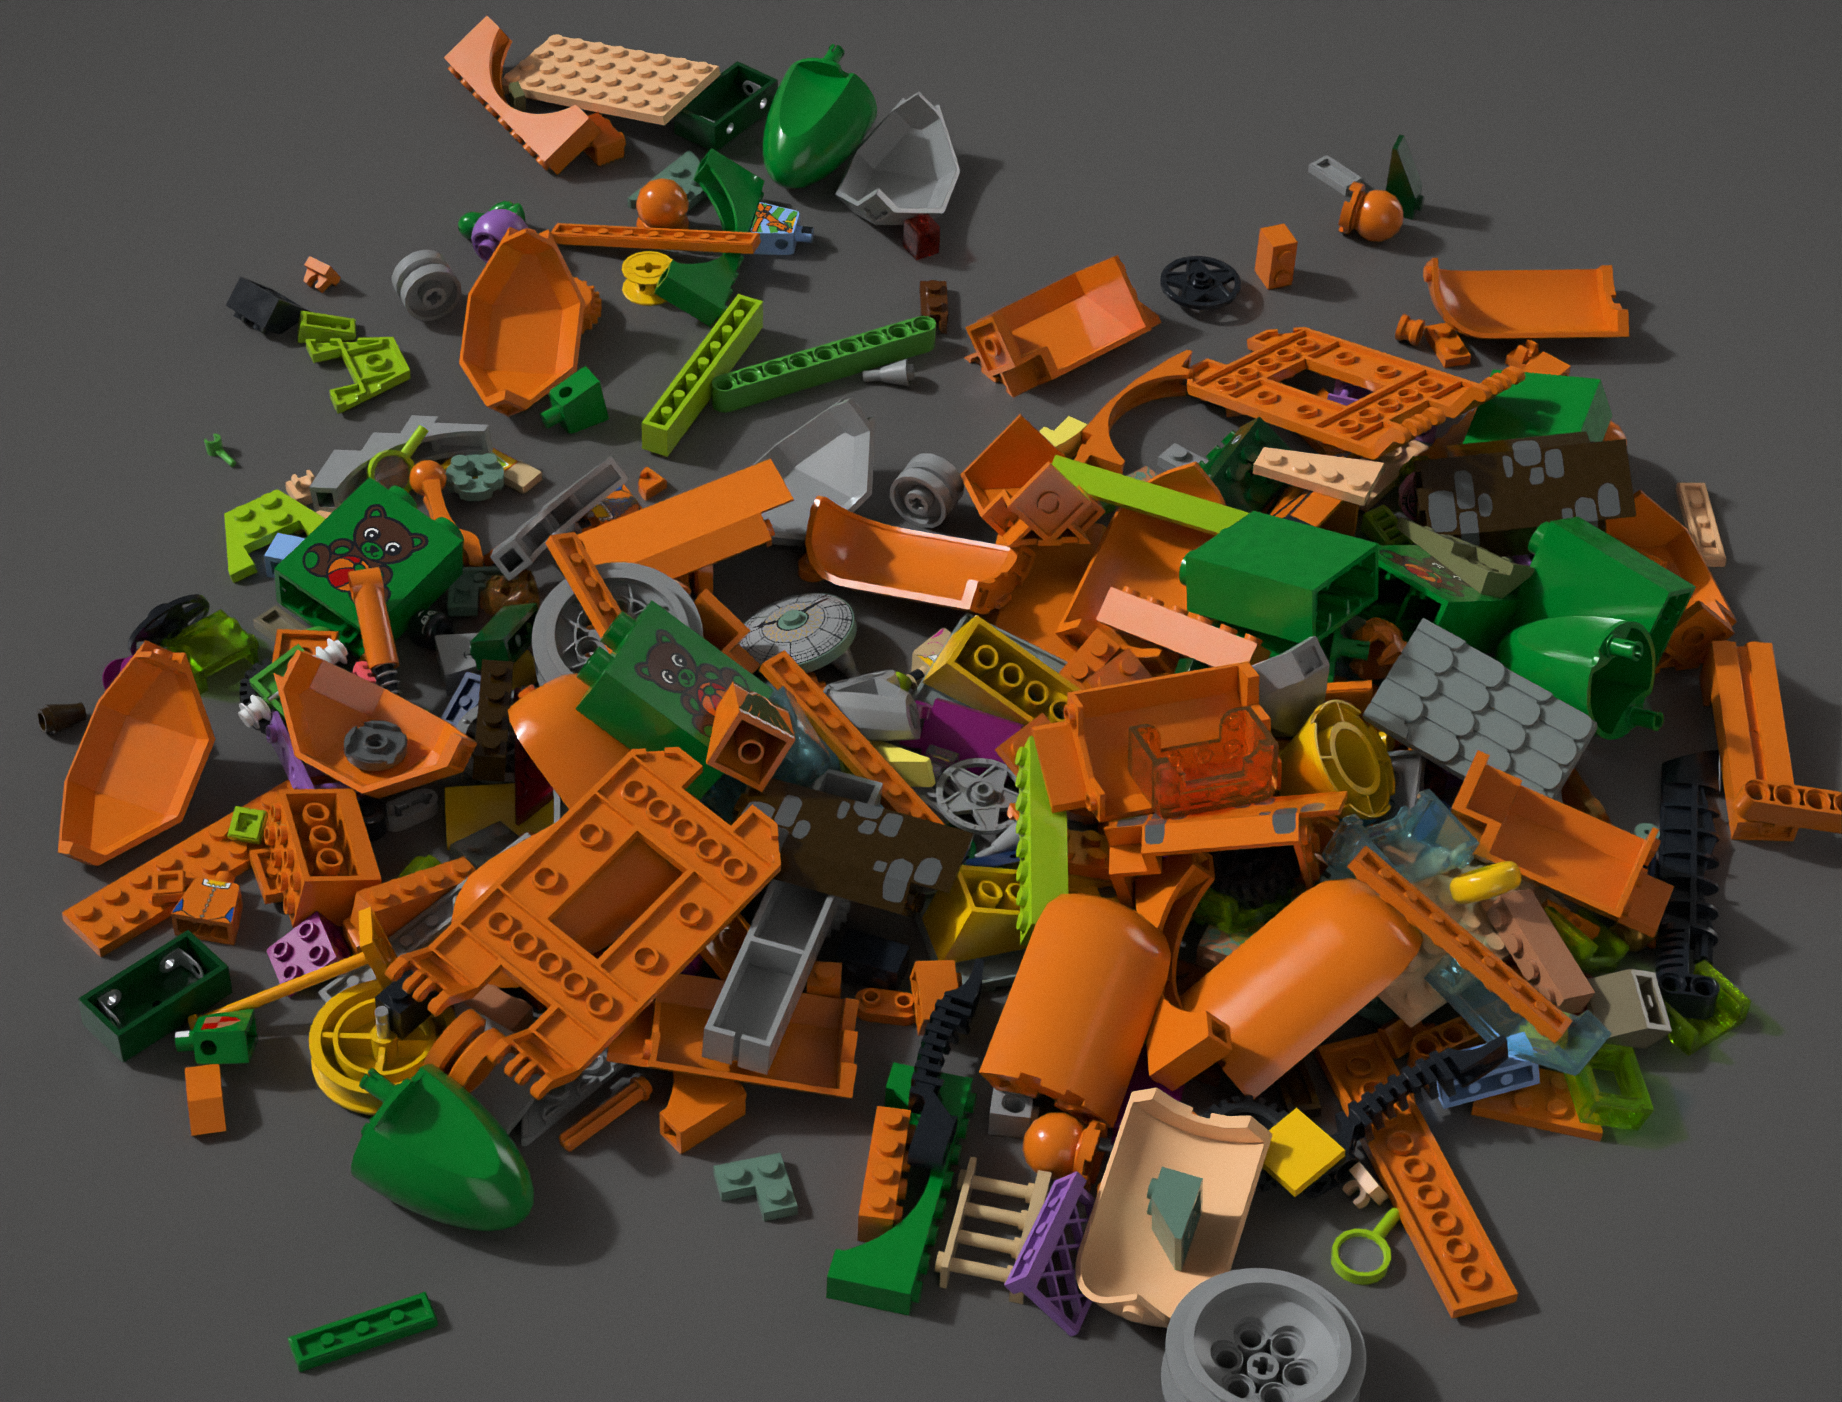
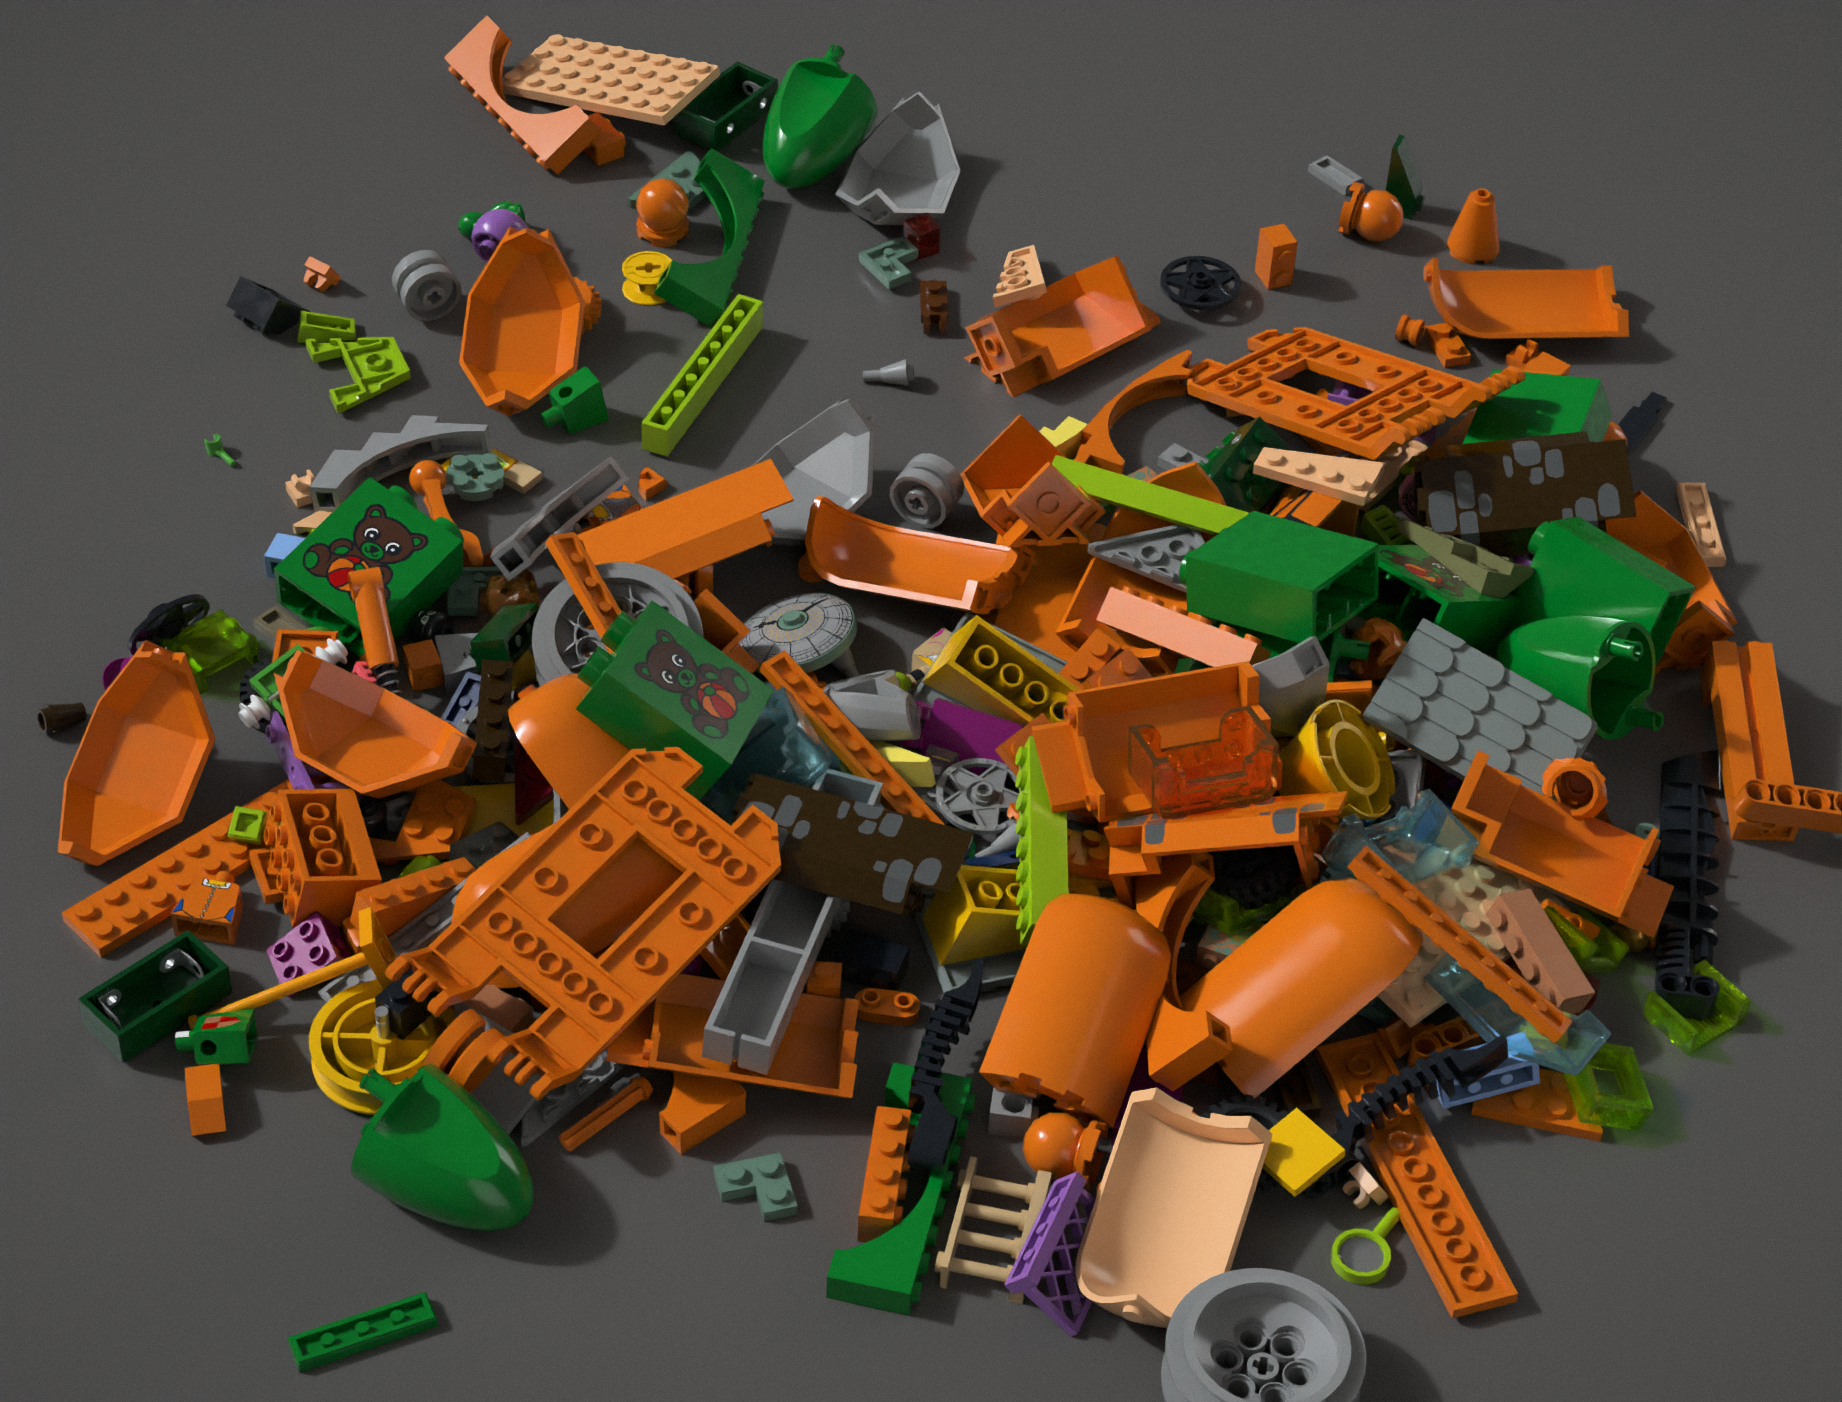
(168, 886): orange tile -> none
(257, 524): lime wing -> none
(375, 746): dark grey plate -> none
(394, 466): piece -> none
(423, 665): none -> orange brick
(434, 822): none -> orange wing
(517, 97): olive tile -> none
(656, 238): orange tile -> none
(749, 736): orange slope -> none
(779, 230): light blue torso -> none
(823, 364): bright green beam -> none
(887, 261): none -> sand green plate
(929, 983): orange slope -> none
(1021, 278): none -> light nougat wing
(1151, 552): none -> light grey tile
(1175, 1212): sand green slope -> none
(1476, 229): none -> orange cone
(1485, 882): yellow wheel -> none
(1576, 785): none -> orange helmet
(1630, 1007): dark tan slope -> none
(1641, 419): none -> black piece

